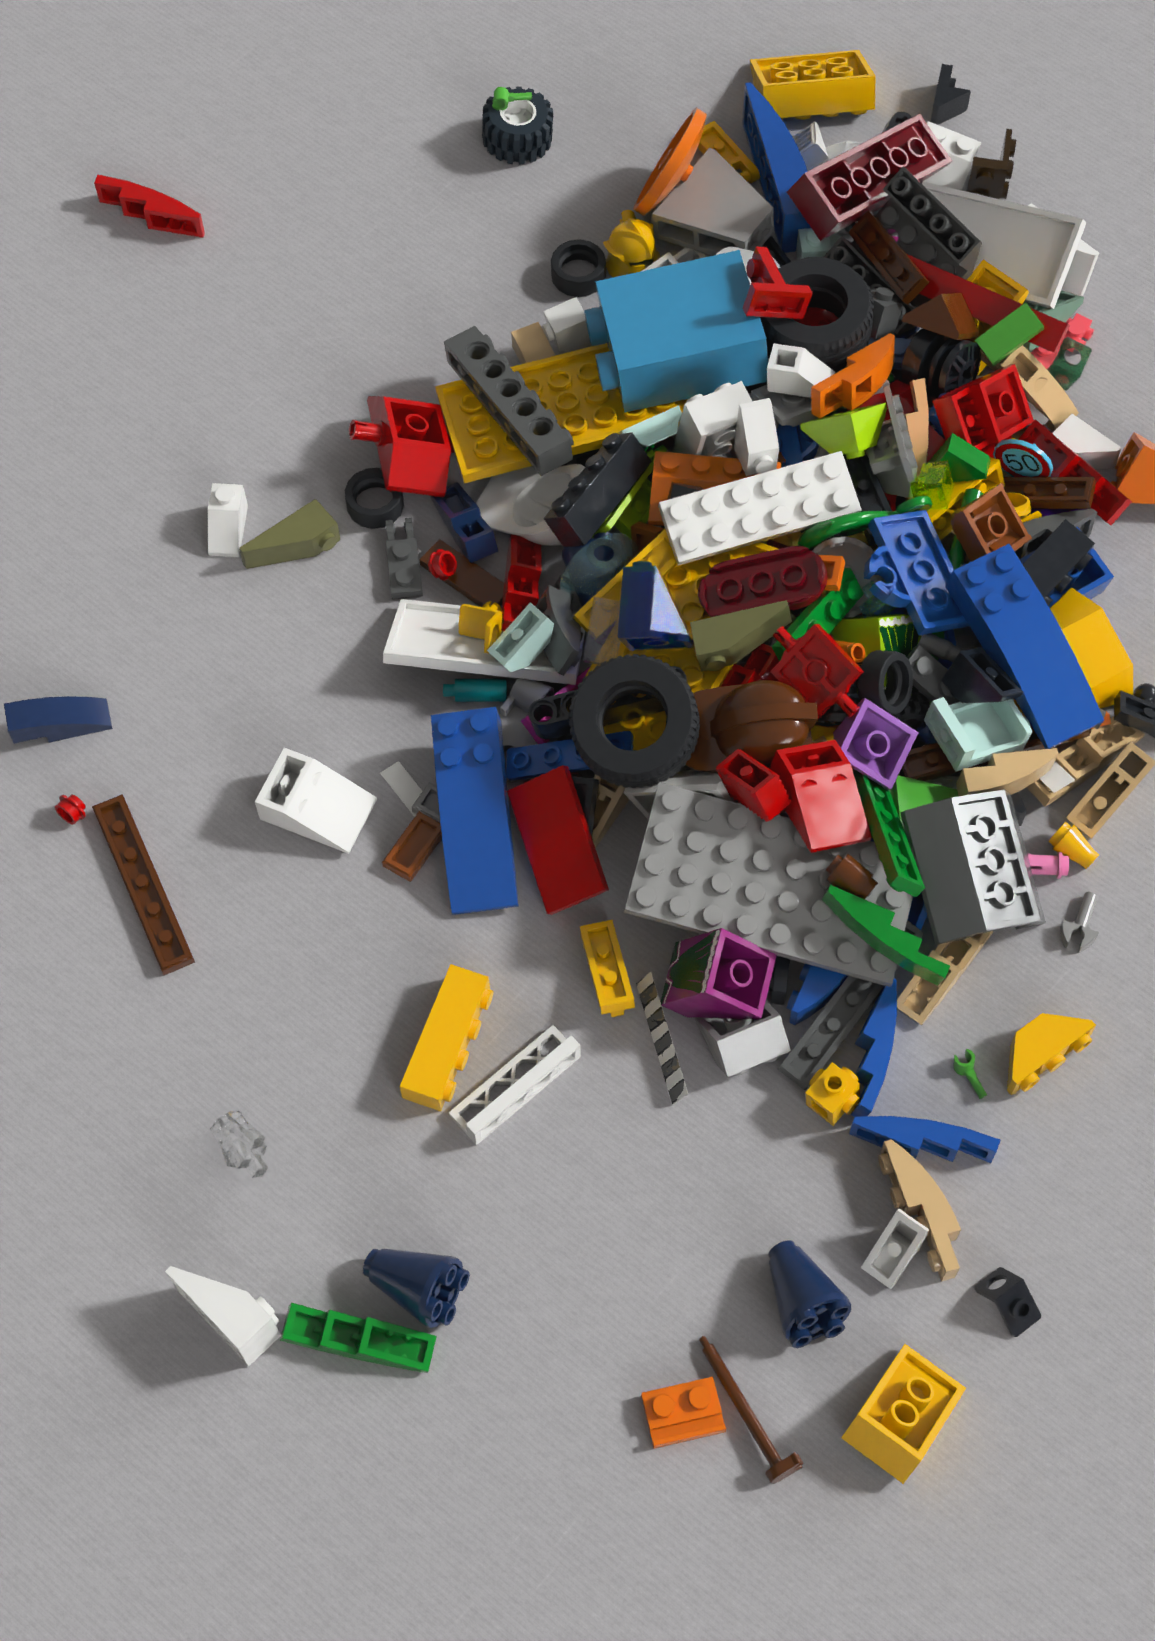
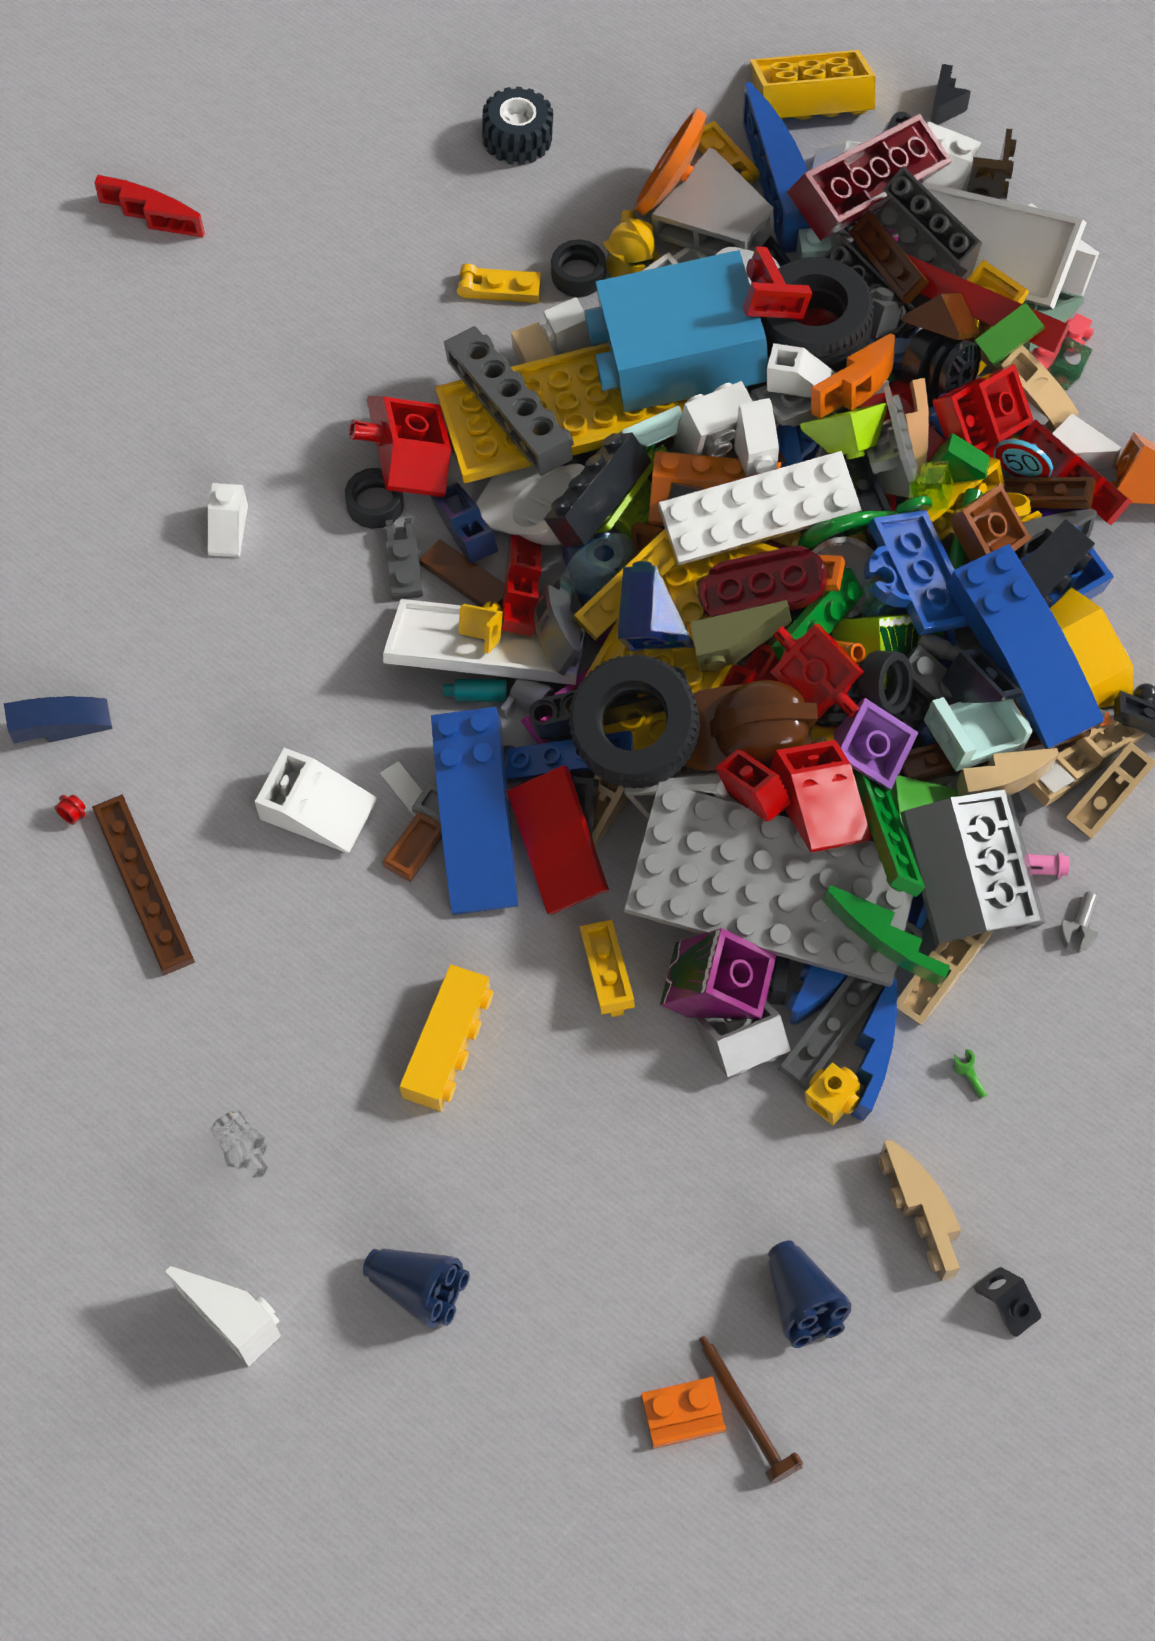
(294, 538): olive slope -> none
(358, 1338): green slope -> none
(442, 564): red plate -> none
(499, 284): none -> yellow plate
(502, 97): bright green hand -> none
(520, 1089): white fence -> none
(523, 639): light aqua slope -> none
(602, 634): clear tile -> none
(662, 1038): sticker -> none
(811, 145): white slope -> none
(851, 876): reddish brown brick -> none
(895, 1248): white slope -> none
(904, 1414): yellow slope -> none
(924, 1134): blue slope -> none
(1043, 1047): yellow slope -> none
(1073, 844): yellow cone -> none

